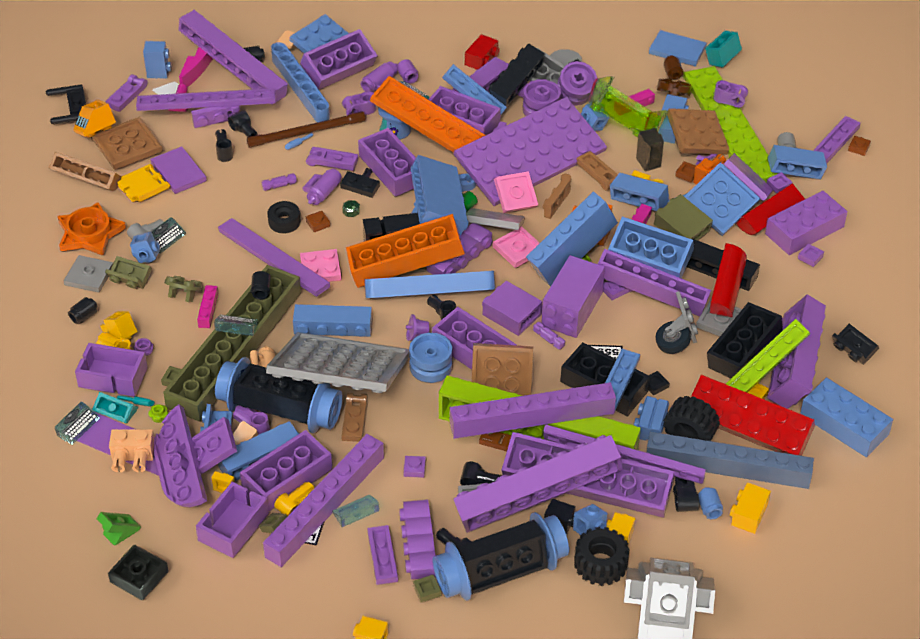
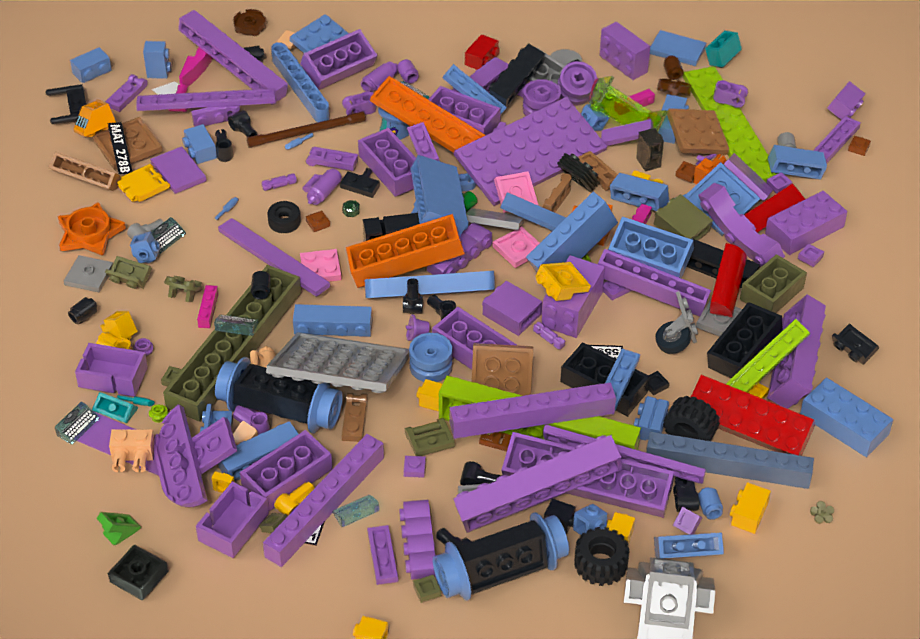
(90, 65): none -> medium blue brick
(120, 148): none -> black sticker
(199, 144): none -> medium blue brick
(227, 207): none -> medium blue piece
(243, 25): none -> reddish brown plate
(412, 301): none -> black pin
(422, 141): none -> medium lavender plate
(429, 394): none -> yellow brick
(430, 441): none -> olive plate
(531, 211): none -> medium blue tile
(561, 280): none -> yellow plate
(580, 173): none -> pearl dark grey brick
(624, 50): none -> medium lavender brick
(625, 132): none -> medium lavender tile
(687, 521): none -> medium lavender plate
(688, 545): none -> medium blue brick
(737, 227): none -> medium lavender brick
(773, 284): none -> olive brick
(821, 513): none -> olive plant
(847, 101): none -> medium lavender brick

